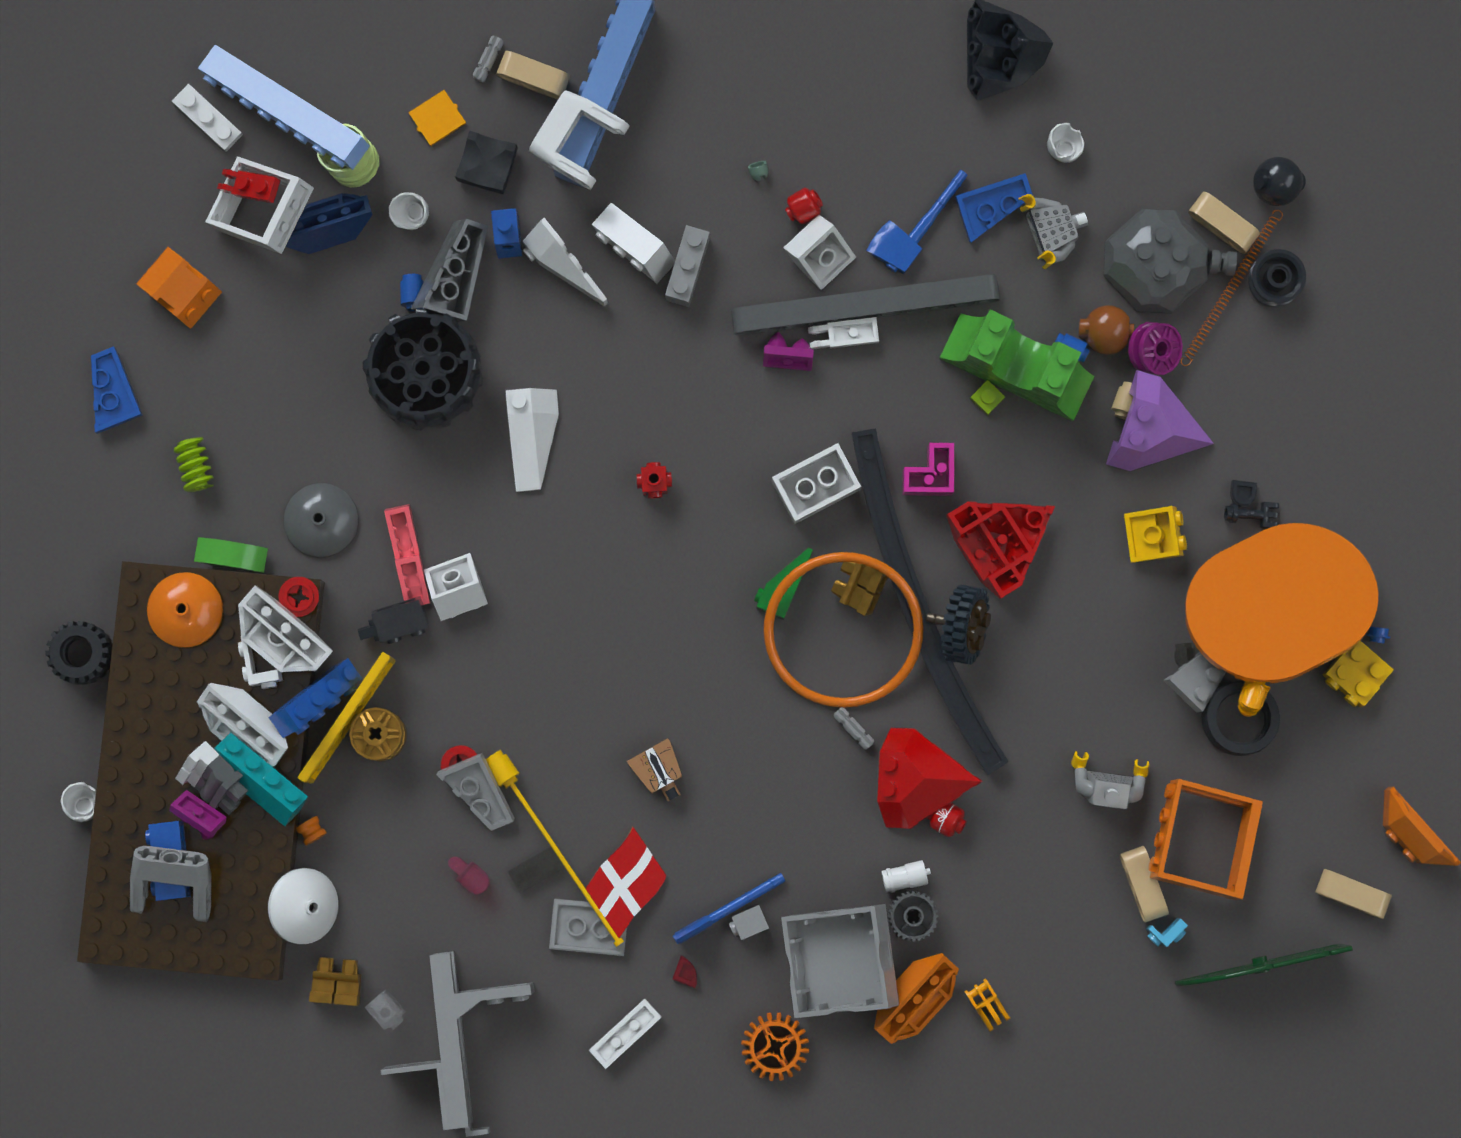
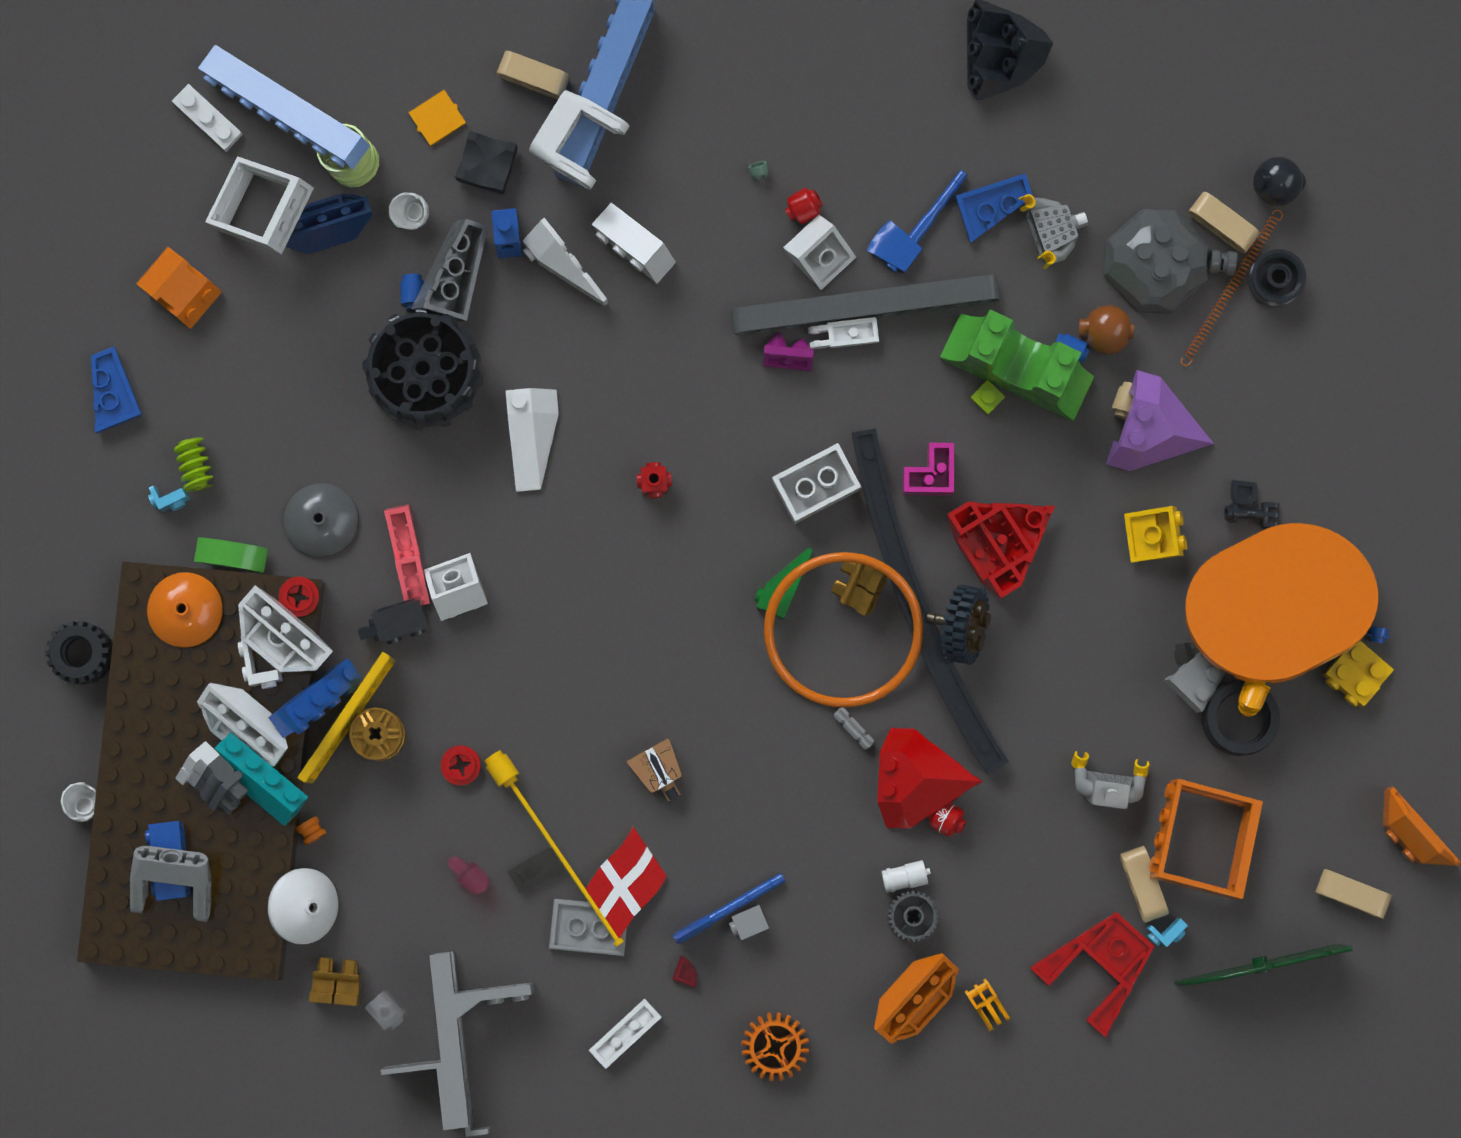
(173, 501): none -> medium azure bracket
(198, 814): magenta tile -> none
(251, 185): red hinge -> none
(478, 788): light grey wing -> none
(488, 58): light grey axle -> none
(687, 266): light grey brick -> none
(840, 961): light grey tile -> none
(1065, 143): white hair -> none
(1117, 949): none -> red wing
(1155, 348): magenta wheel -> none

